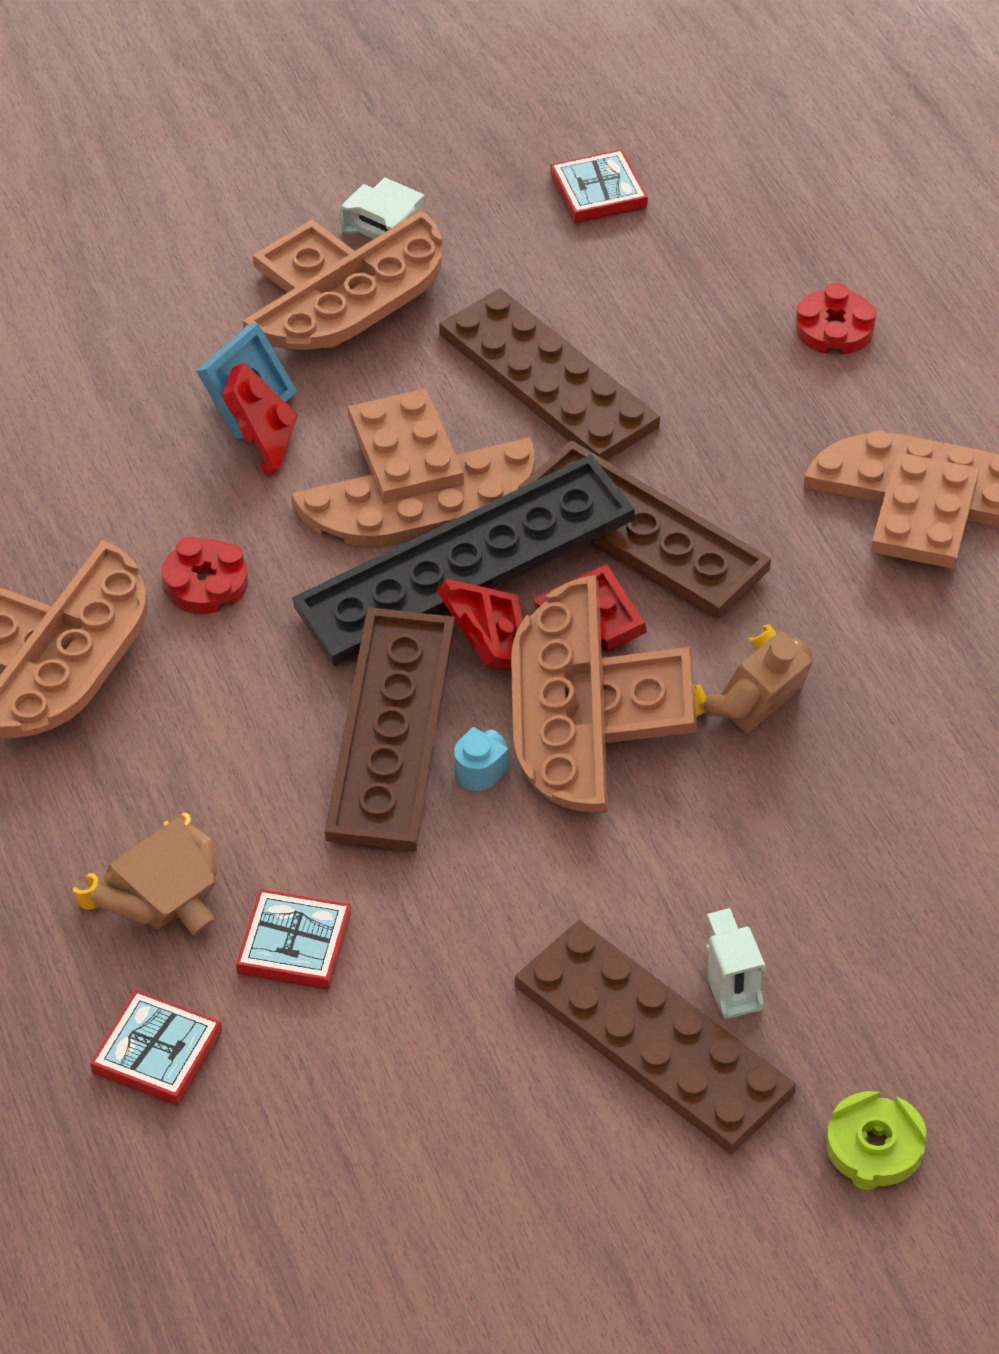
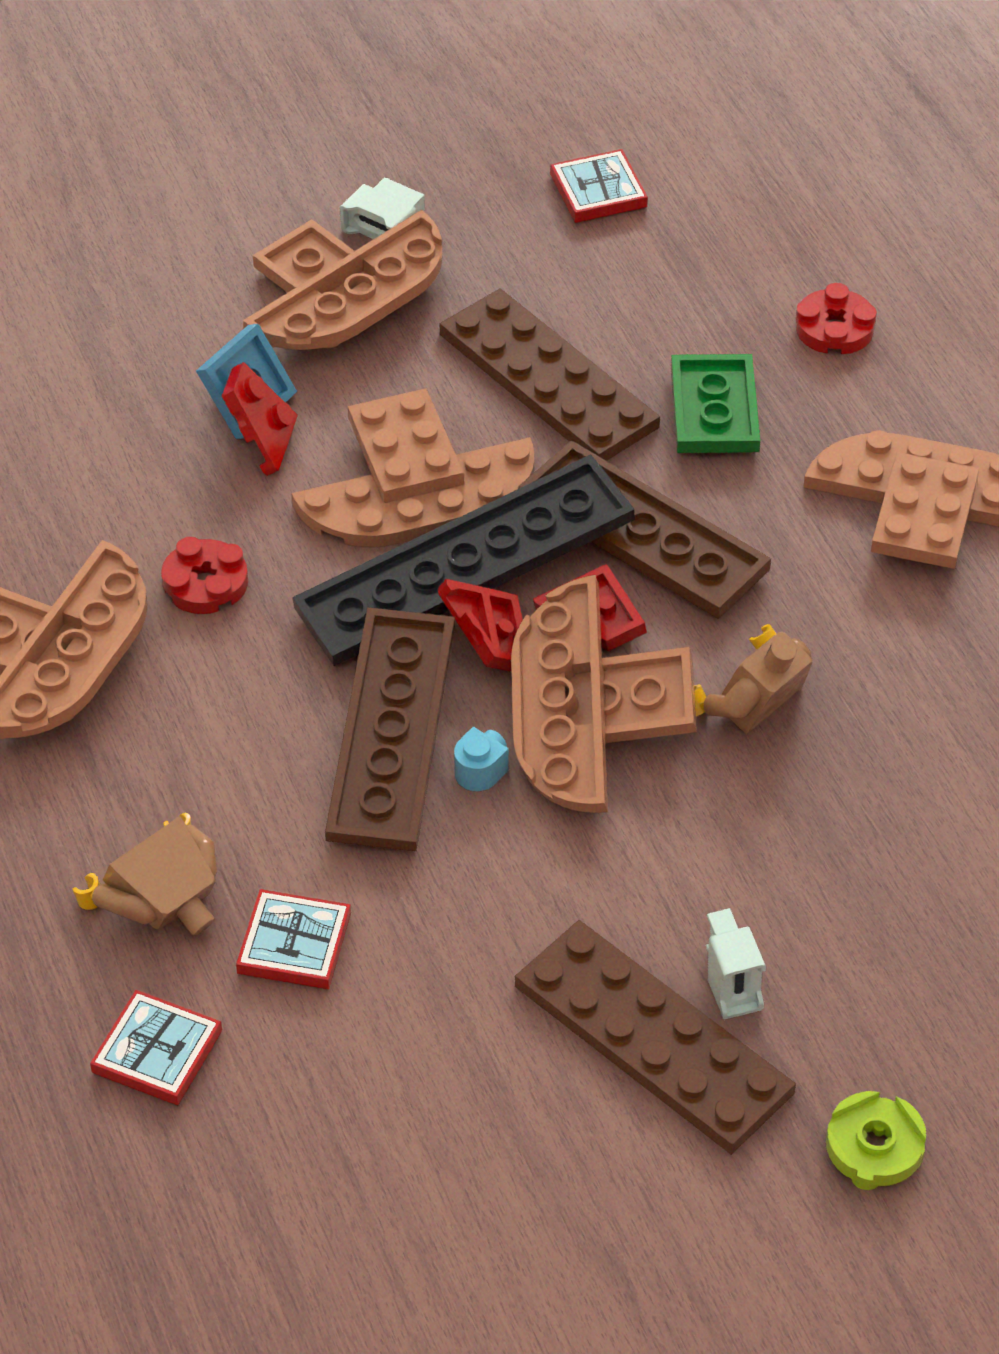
(715, 403): none -> green plate

